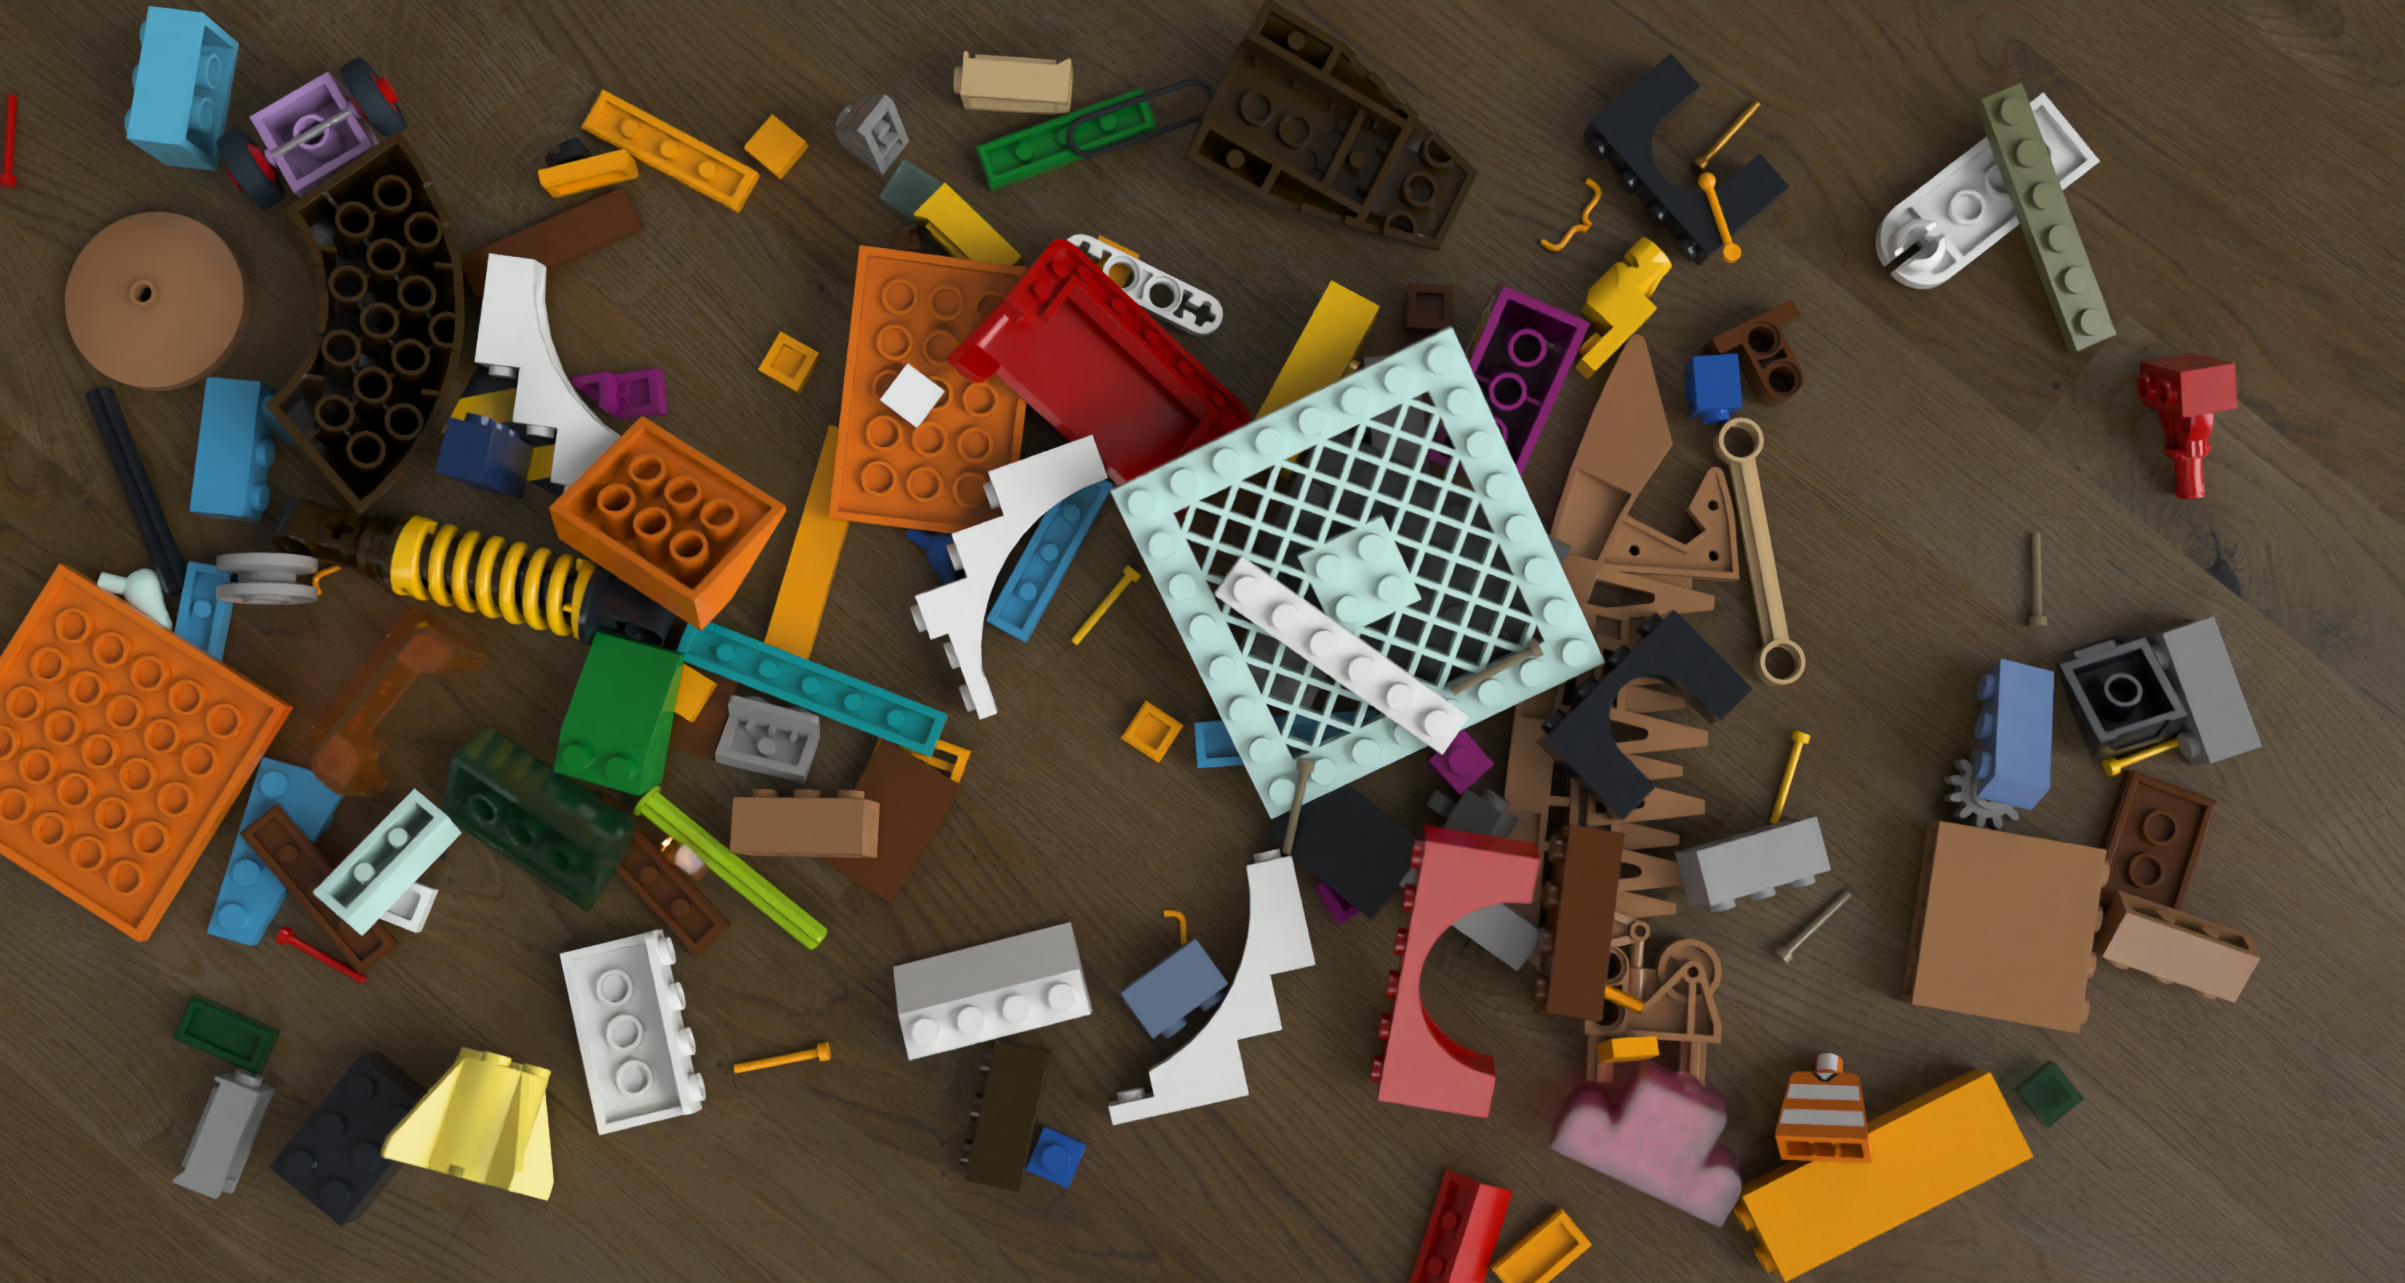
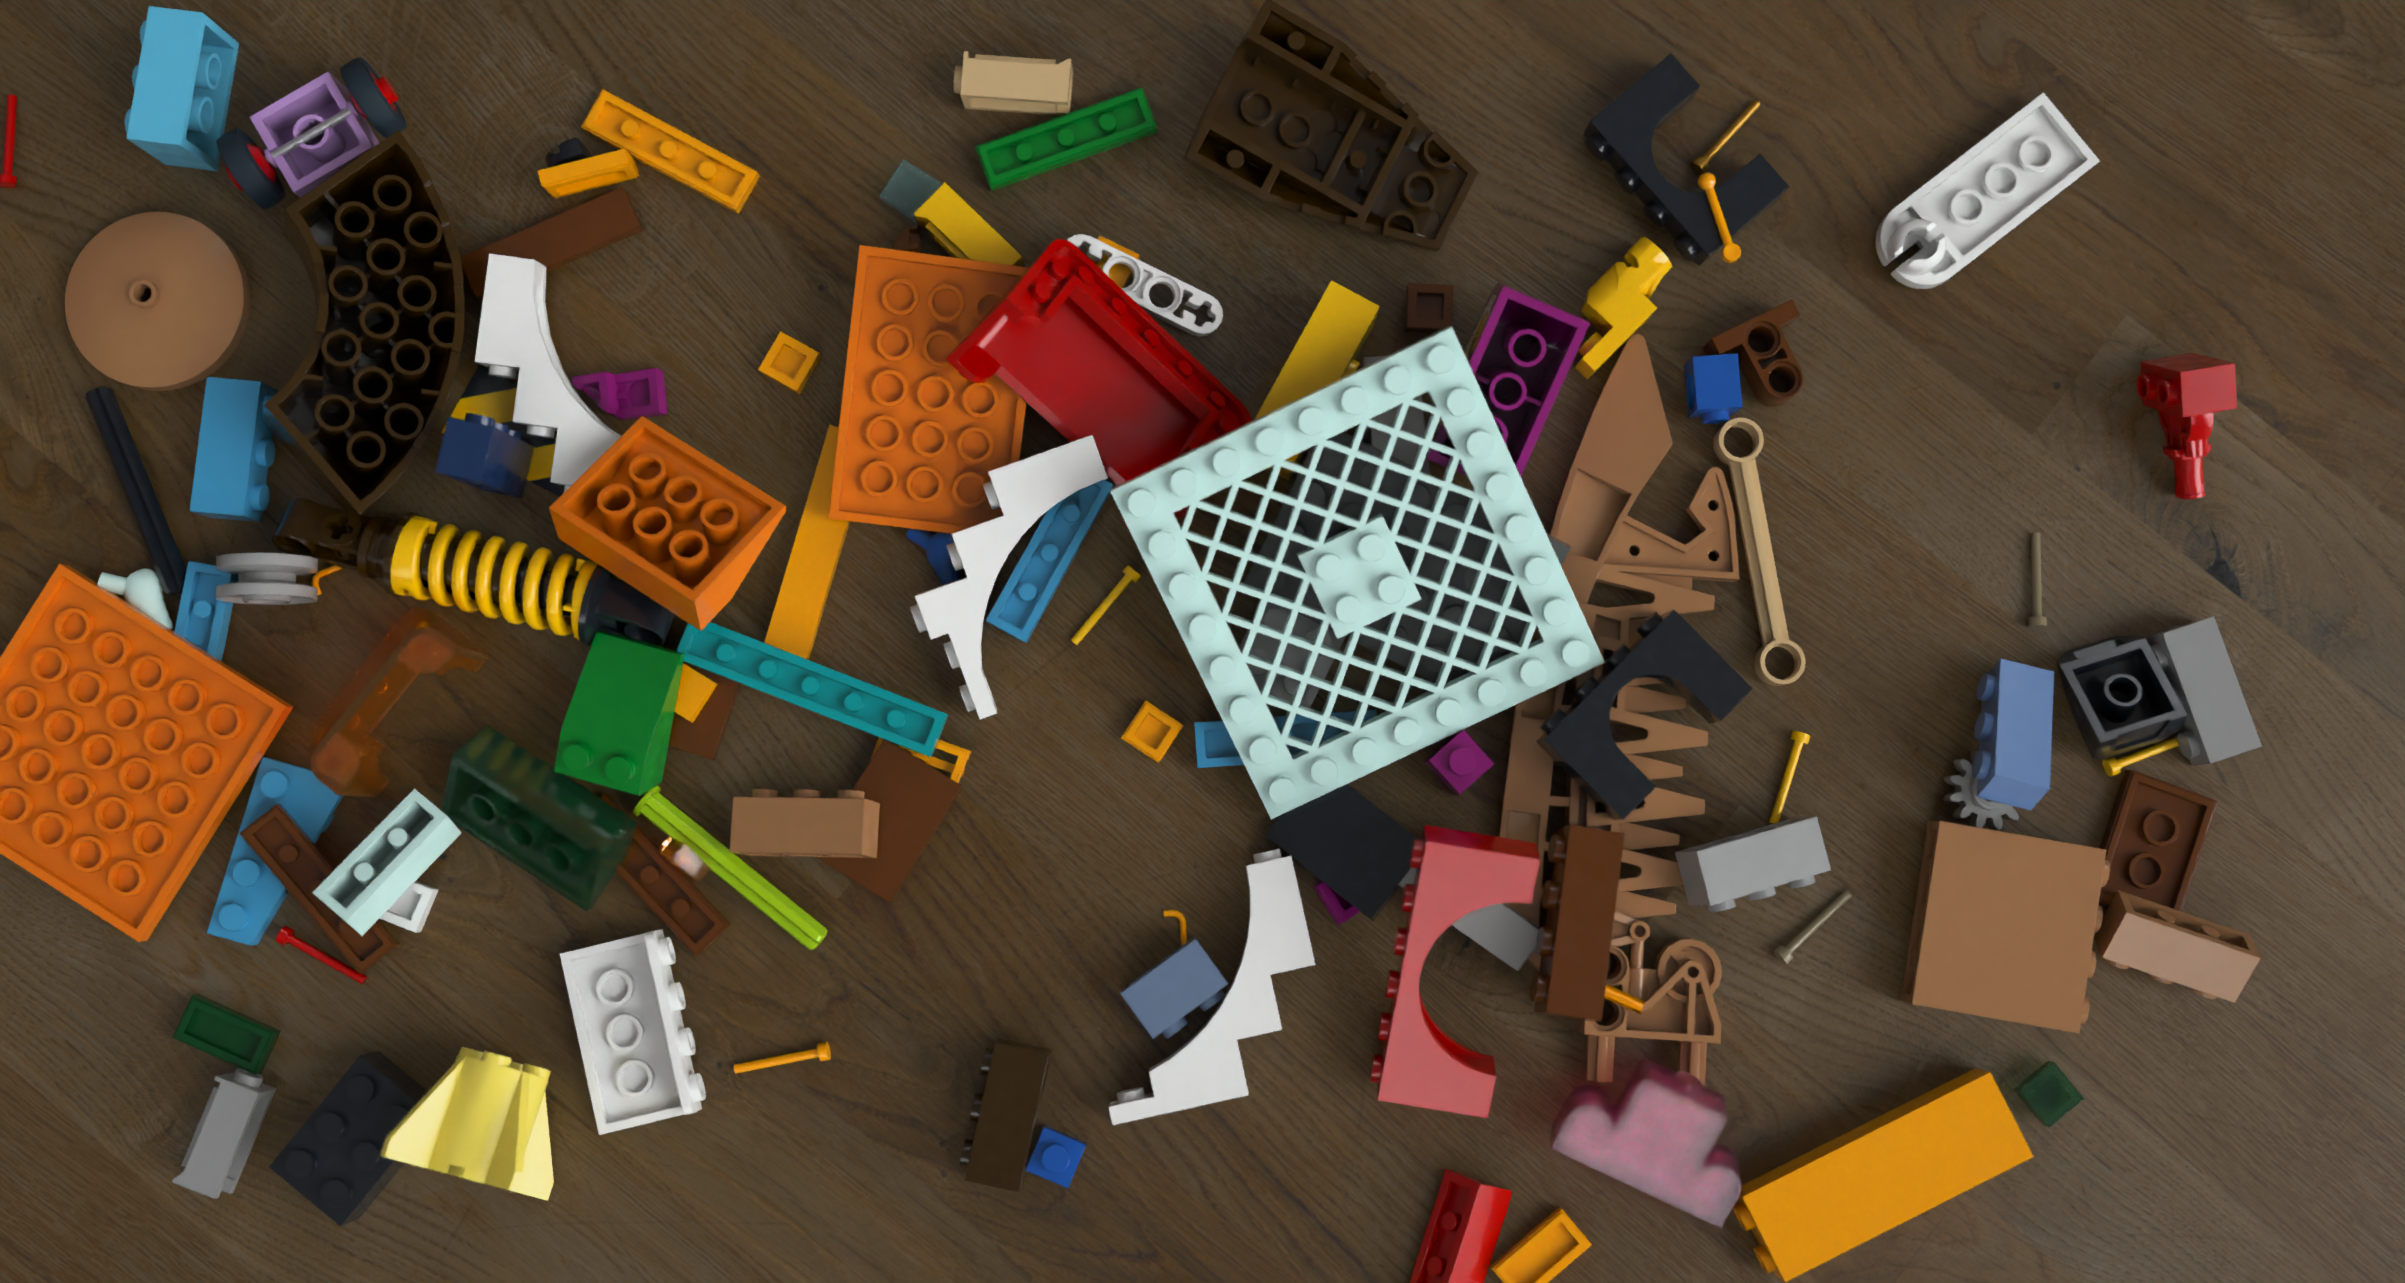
(769, 738): light grey bracket -> none
(776, 147): light orange tile -> none
(872, 131): light grey slope -> none
(912, 395): white tile -> none
(990, 991): white slope -> none
(1092, 154): black piece -> none
(1305, 767): dark tan piece -> none
(1341, 654): white plate -> none
(1475, 812): dark grey brick -> none
(1533, 649): dark tan piece -> none
(1579, 227): light orange piece -> none
(1628, 1049): light orange tile -> none
(1824, 1115): orange torso -> none
(2045, 218): olive plate -> none

